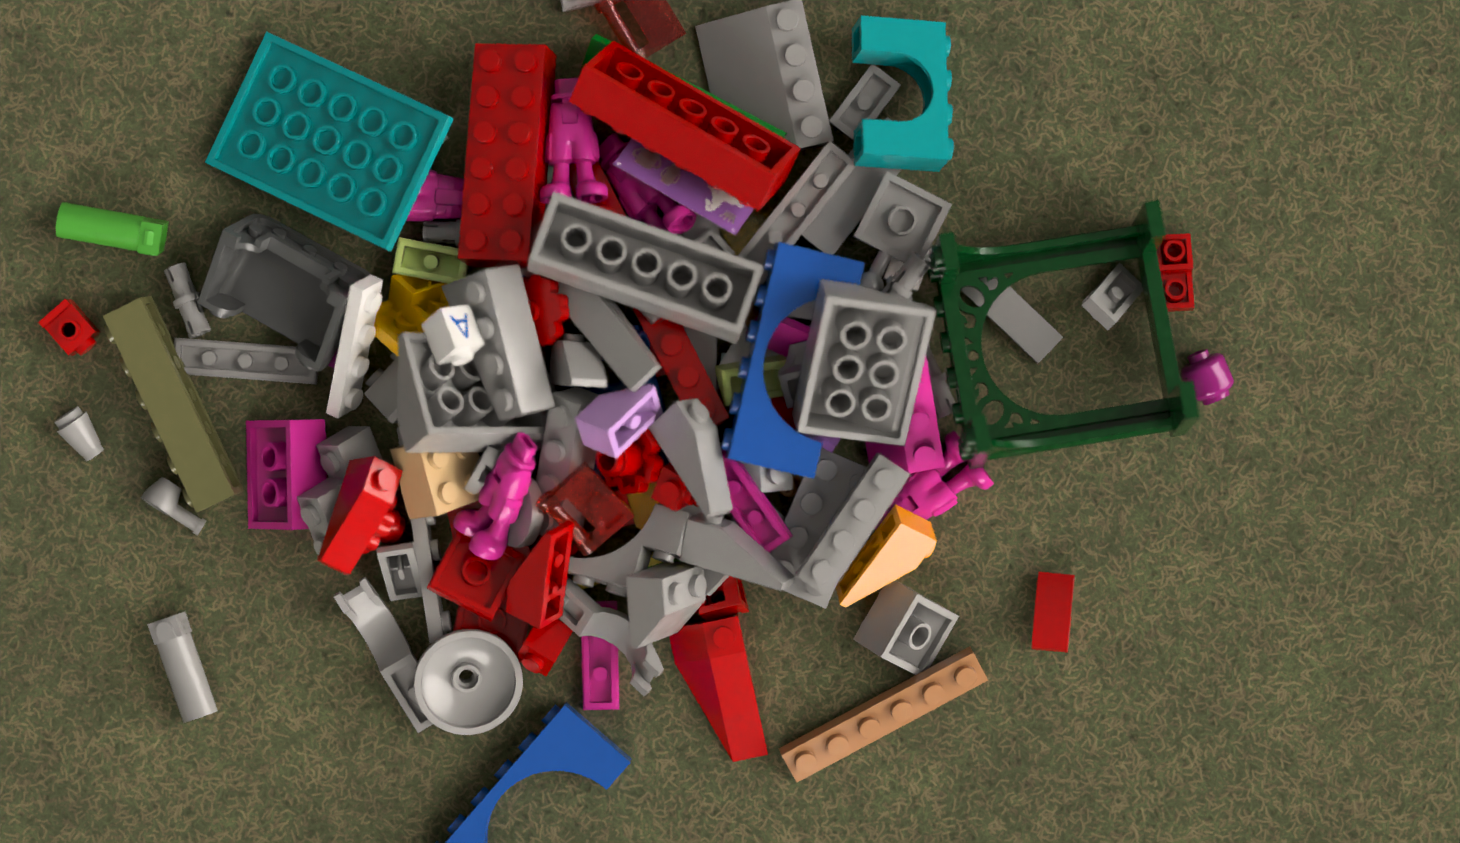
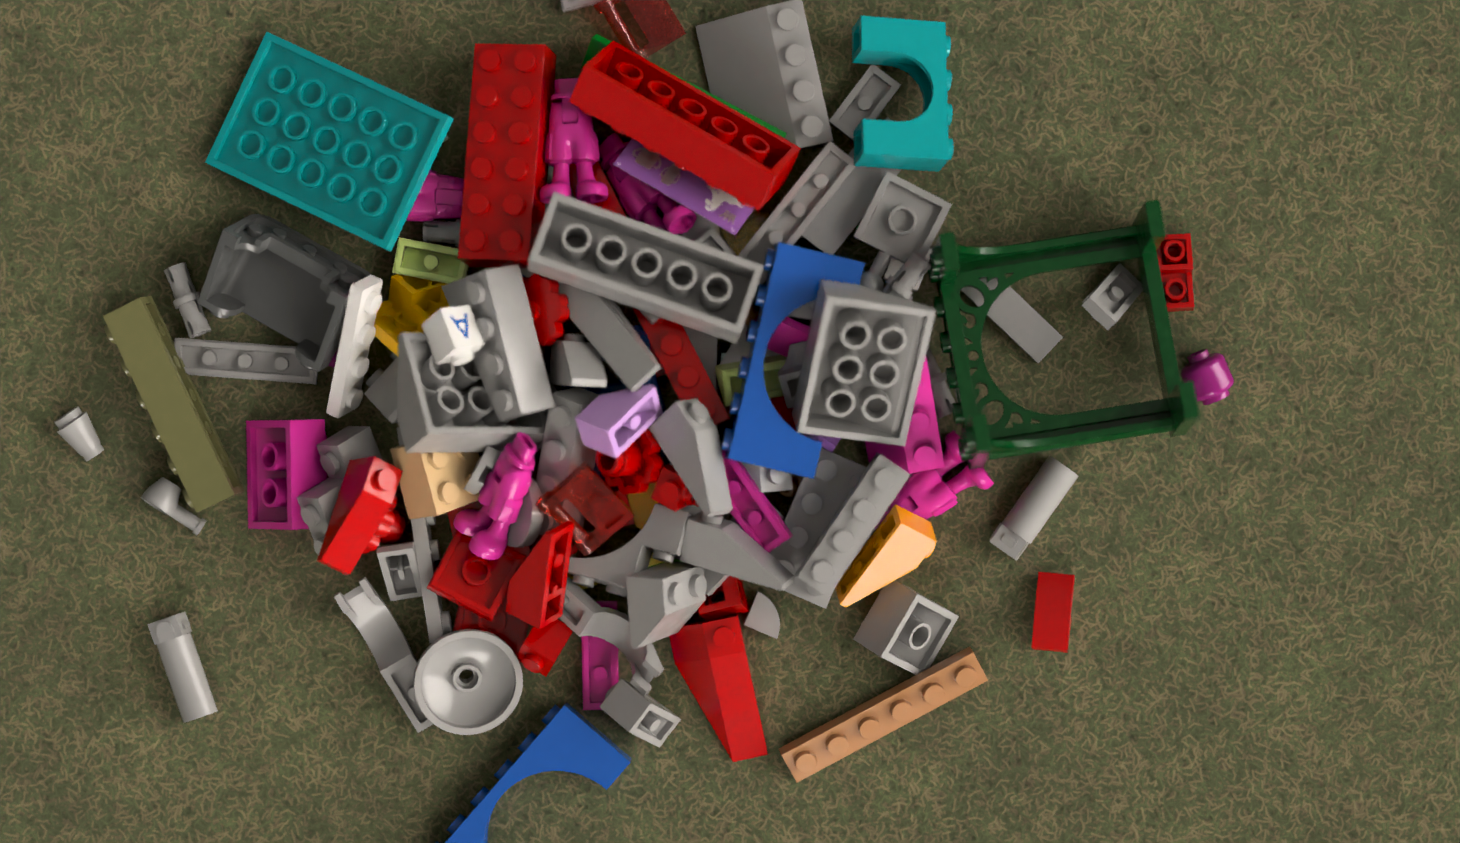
(66, 313): red brick -> none
(111, 228): bright green piece -> none
(639, 713): none -> light grey slope
(763, 616): none -> light grey tile
(1033, 508): none -> light grey piece

